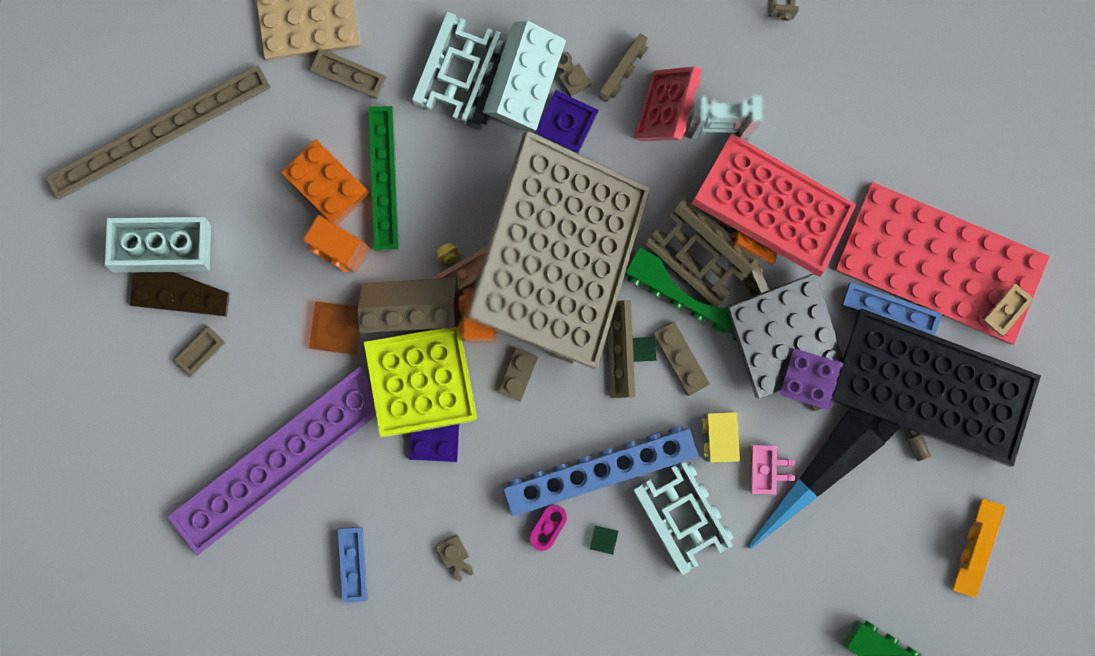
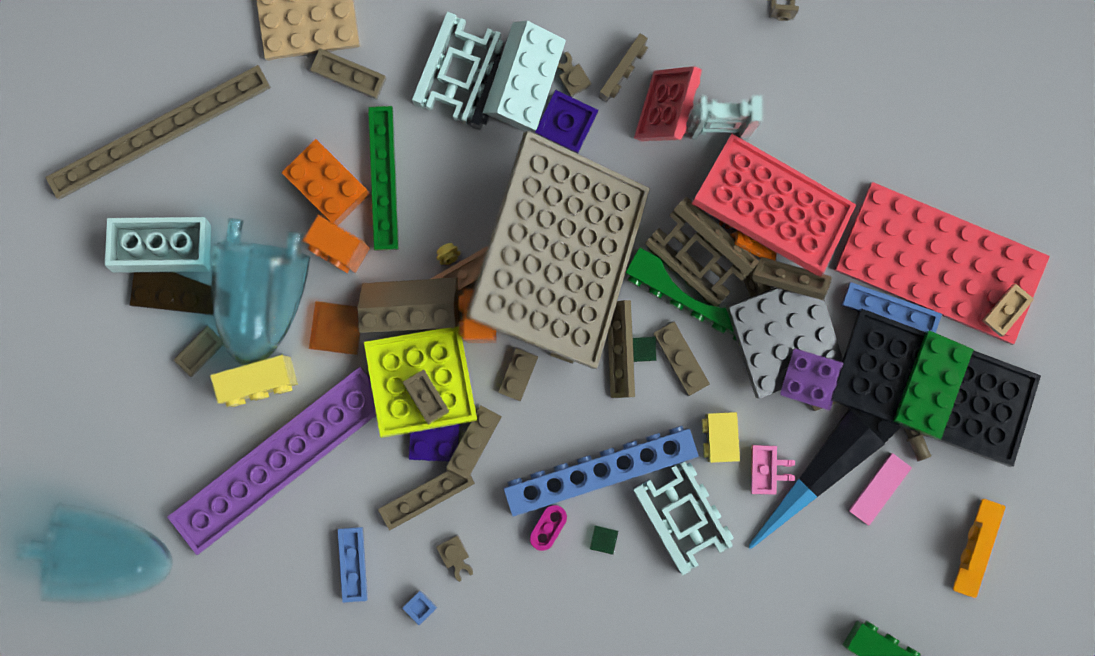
(96, 557): none -> clear light blue windscreen
(254, 381): none -> light yellow brick
(255, 292): none -> clear light blue windscreen
(420, 607): none -> medium blue plate
(423, 498): none -> dark tan plate
(425, 397): none -> dark tan plate
(473, 443): none -> dark tan plate
(792, 278): none -> dark tan plate
(880, 489): none -> bright pink tile
(933, 385): none -> green plate

